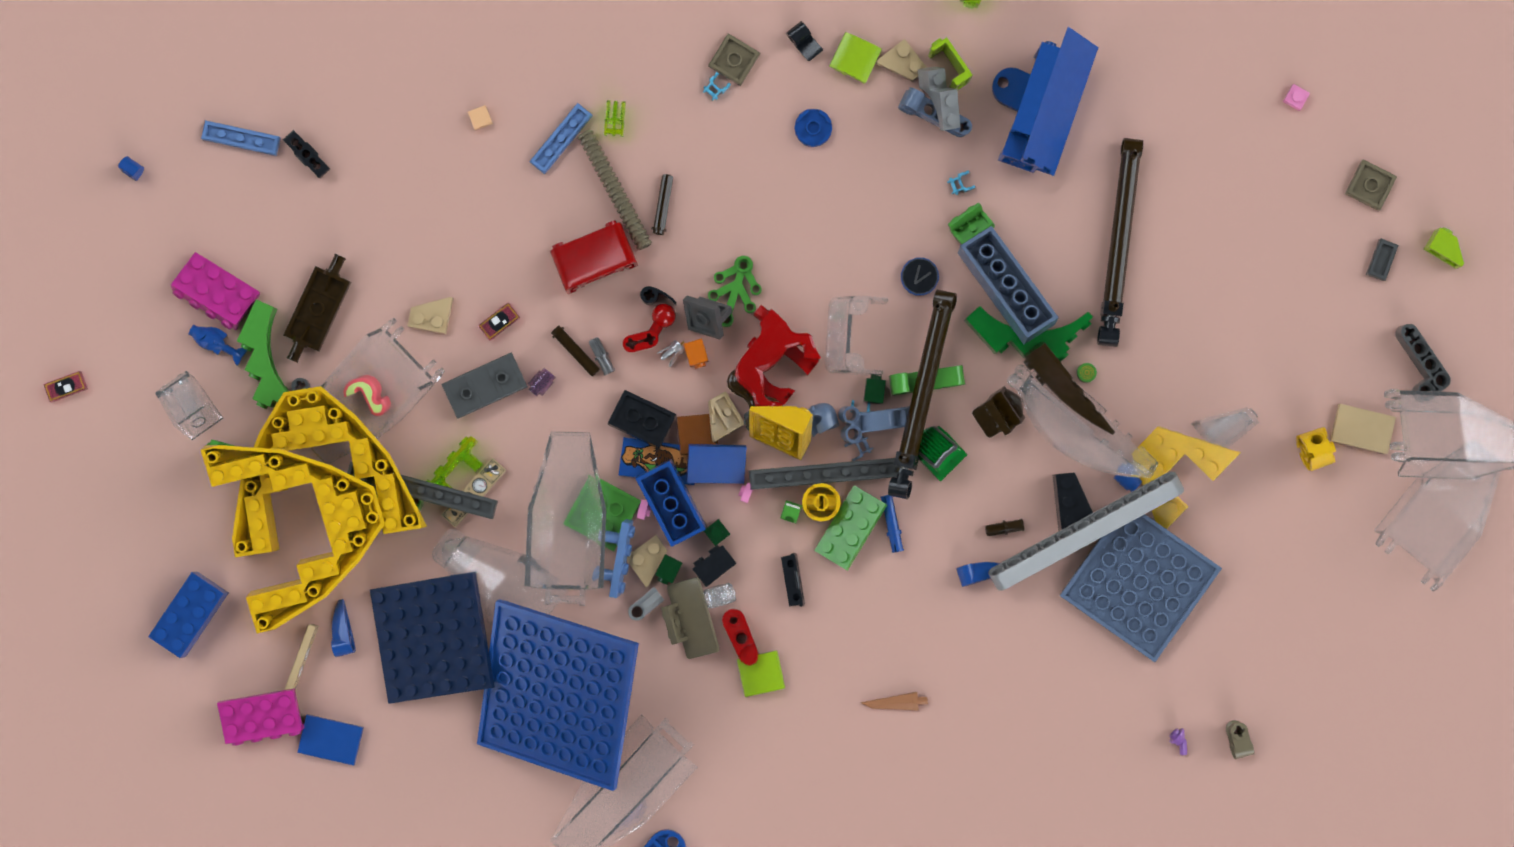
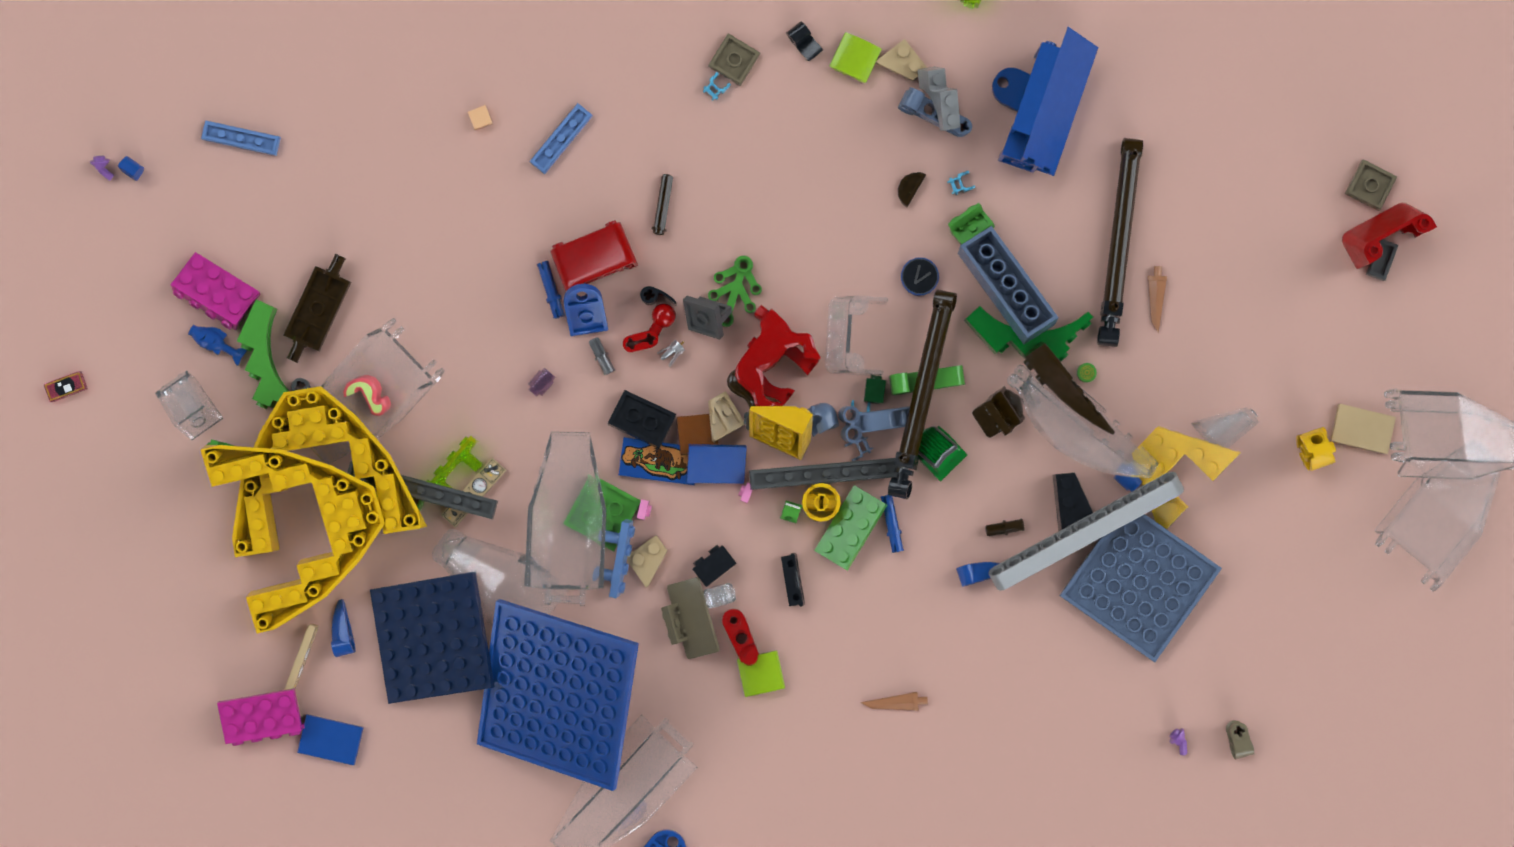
(100, 163): none -> medium lavender plate
(188, 614): blue brick -> none
(290, 138): black piece -> none
(431, 316): tan wing -> none
(484, 385): dark grey container -> none
(499, 321): tile -> none
(551, 290): none -> blue pin
(569, 344): dark brown axle -> none
(586, 312): none -> blue tile
(614, 120): clear neon green arm -> none
(614, 189): dark tan piece -> none
(647, 603): light grey piece -> none
(668, 569): dark green brick -> none
(671, 502): blue brick -> none
(696, 353): orange brick -> none
(717, 532): dark green brick -> none
(813, 127): blue tile -> none
(909, 186): none -> dark brown tile
(955, 59): lime panel -> none
(1156, 293): none -> nougat bar
(1296, 97): bright pink plate -> none
(1363, 240): none -> red windscreen
(1419, 359): dark grey beam -> none
(1445, 247): lime slope -> none

